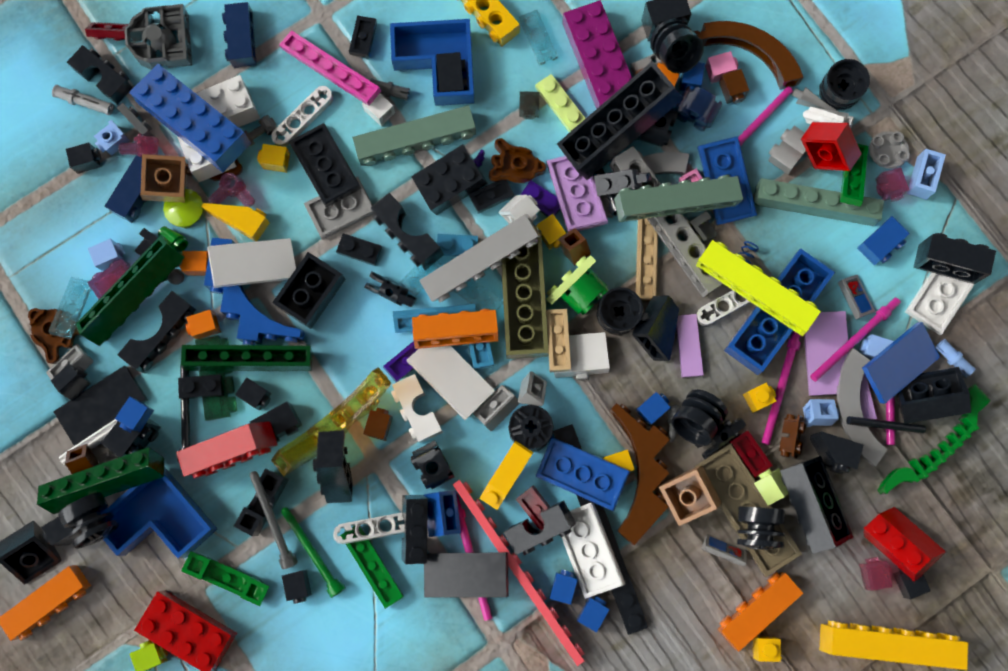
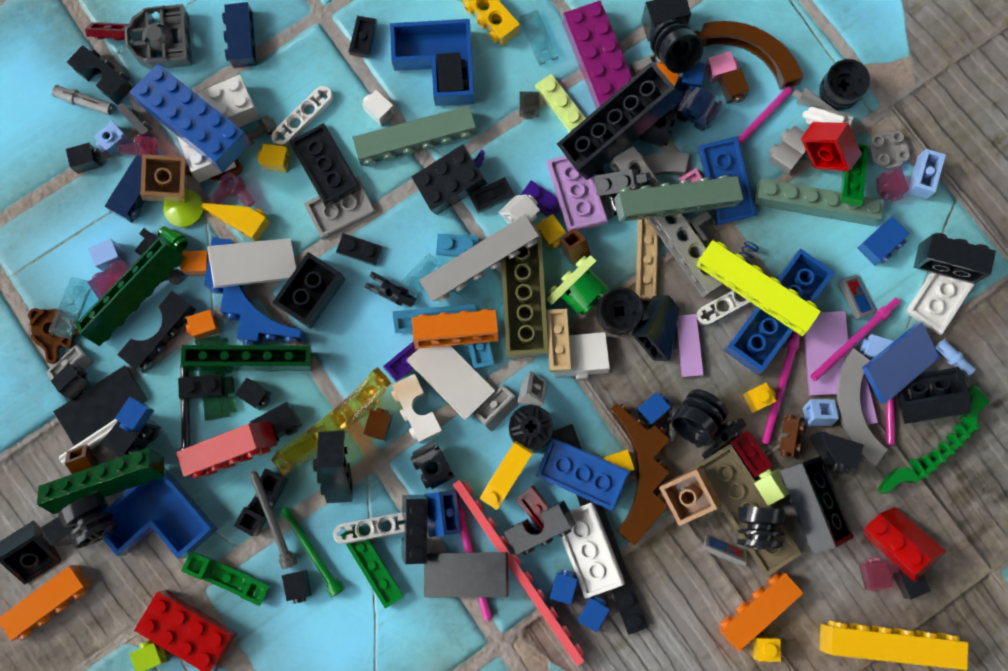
(330, 68): dark pink plate -> none
(390, 89): dark grey pin -> none
(422, 248): black arch -> none
(514, 163): reddish brown tile -> none
(866, 422): black bar -> none

